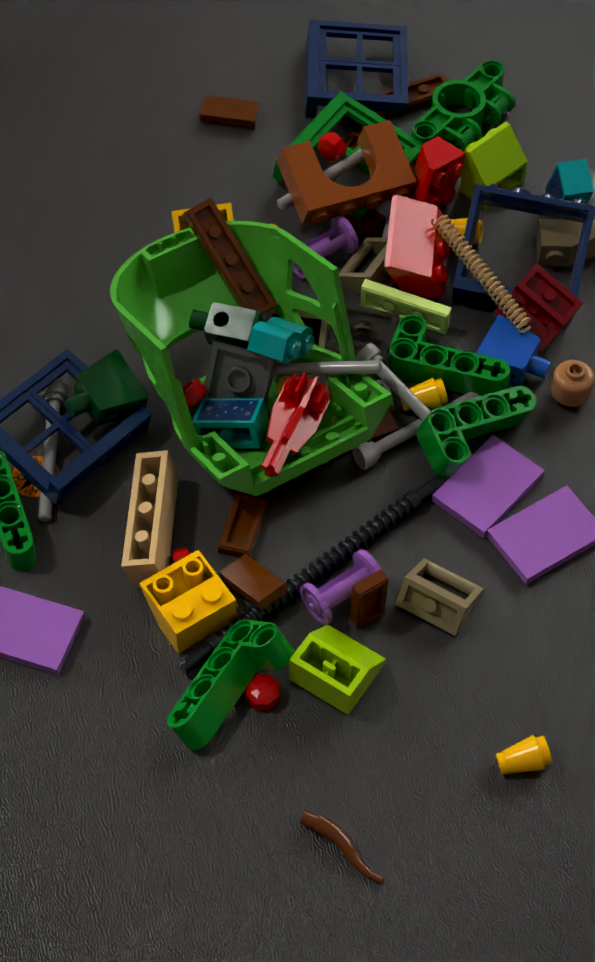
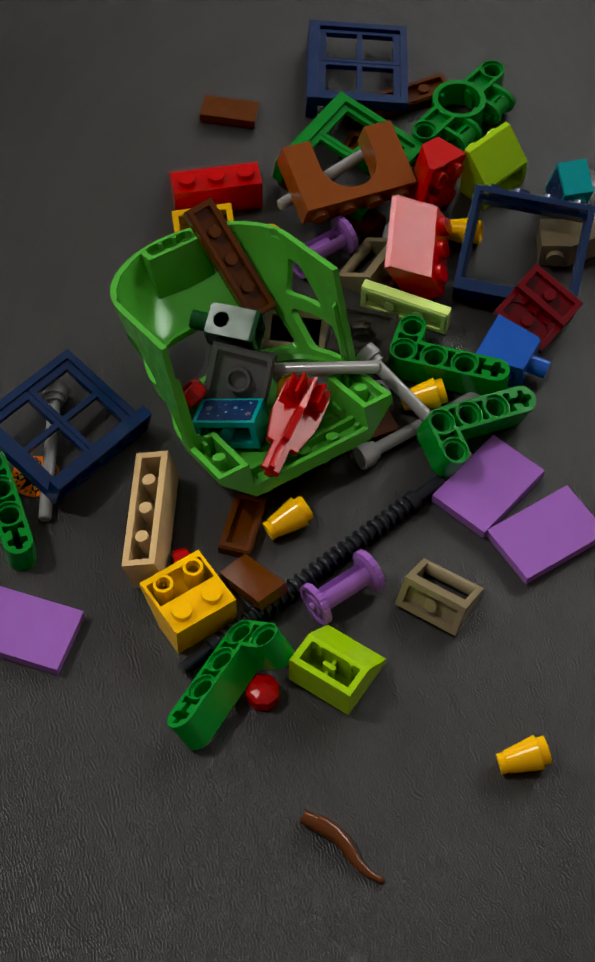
(107, 391): dark green torso -> none
(230, 183): none -> red slope
(280, 340): teal brick -> none
(288, 518): none -> yellow cone
(332, 147): red tile -> none
(368, 599): reddish brown tile -> none
(502, 293): tan piece -> none
(572, 383): medium nougat head -> none

